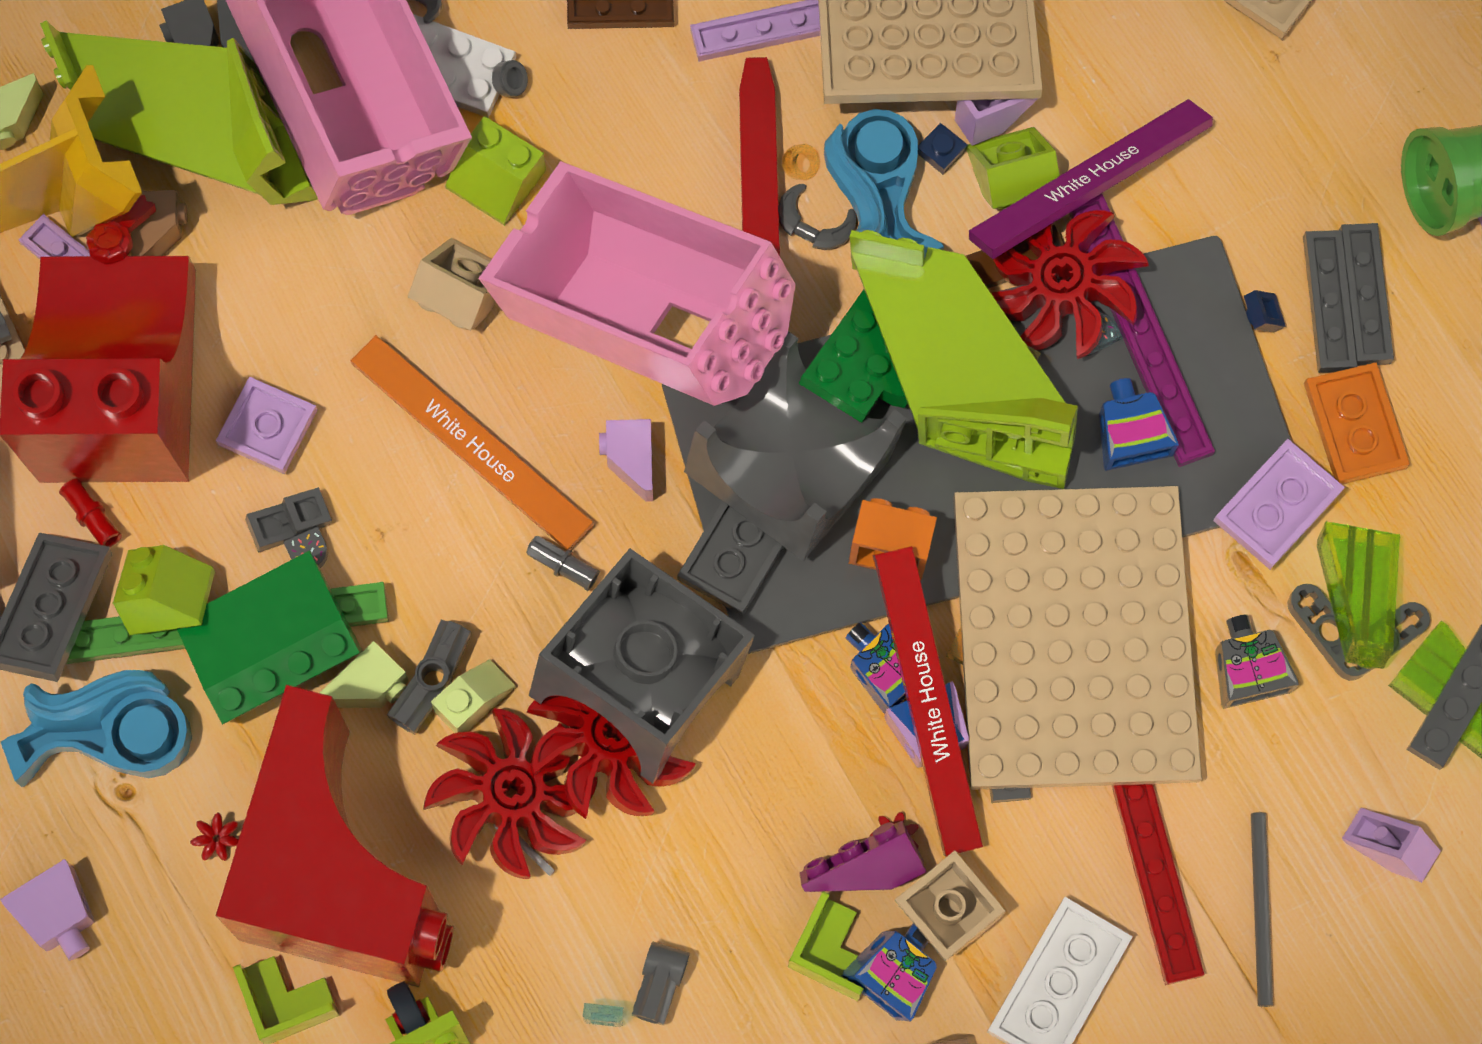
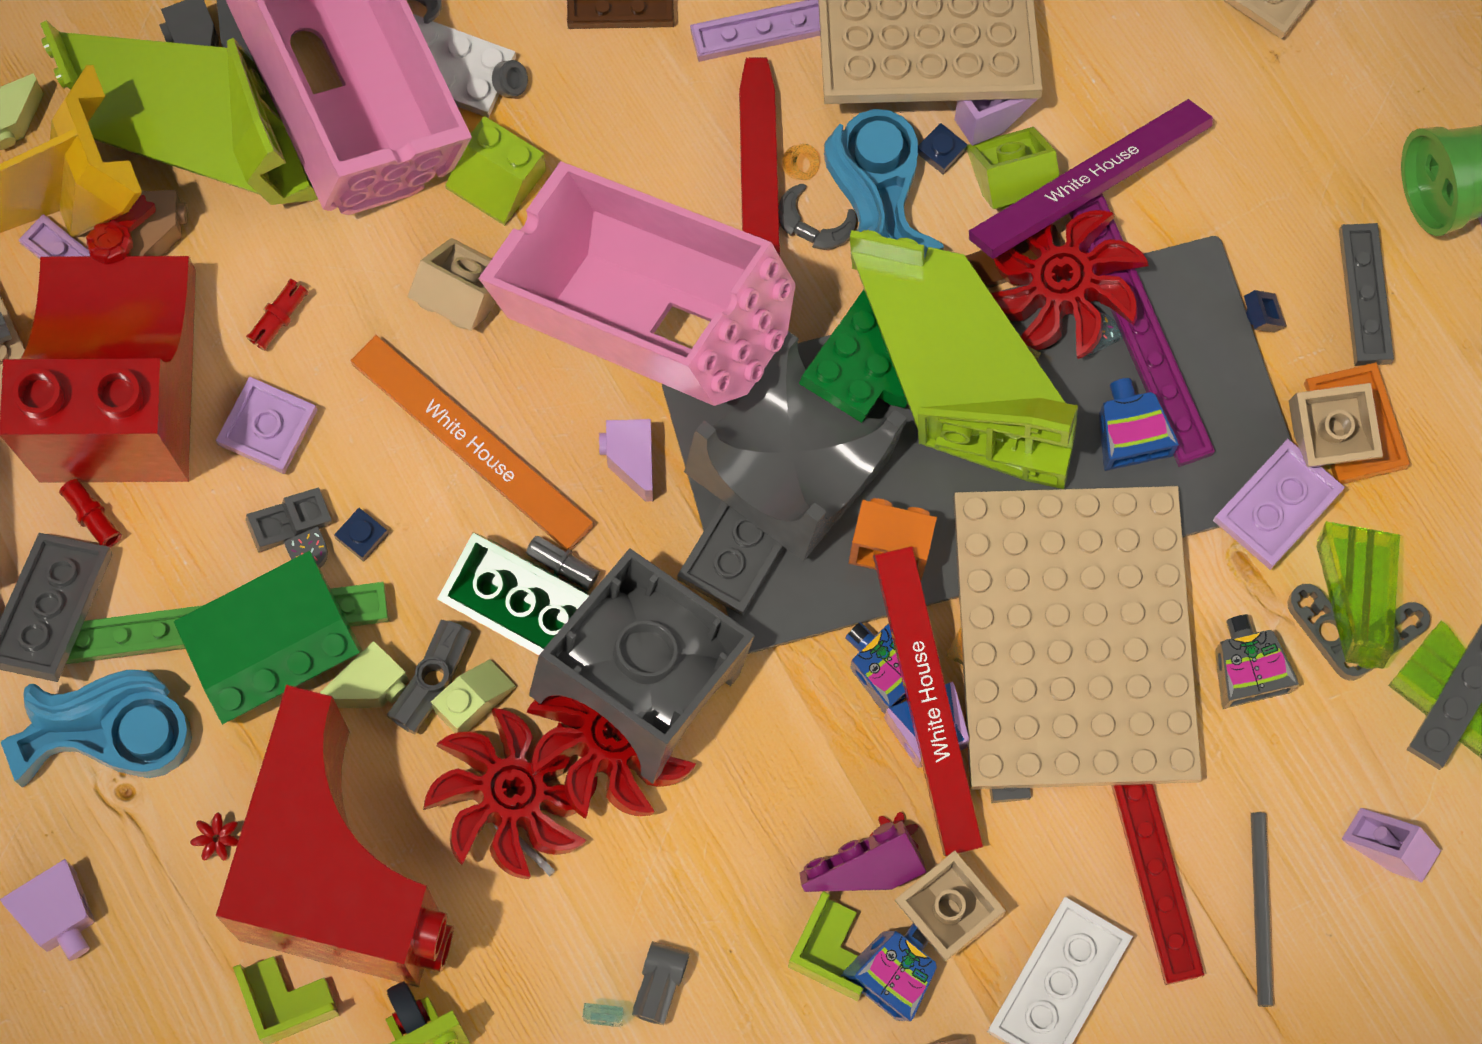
(162, 590): lime slope -> none
(277, 314): none -> red pin
(361, 534): none -> dark blue plate
(510, 594): none -> slope
(1329, 301): dark grey plate -> none
(1336, 425): none -> tan slope

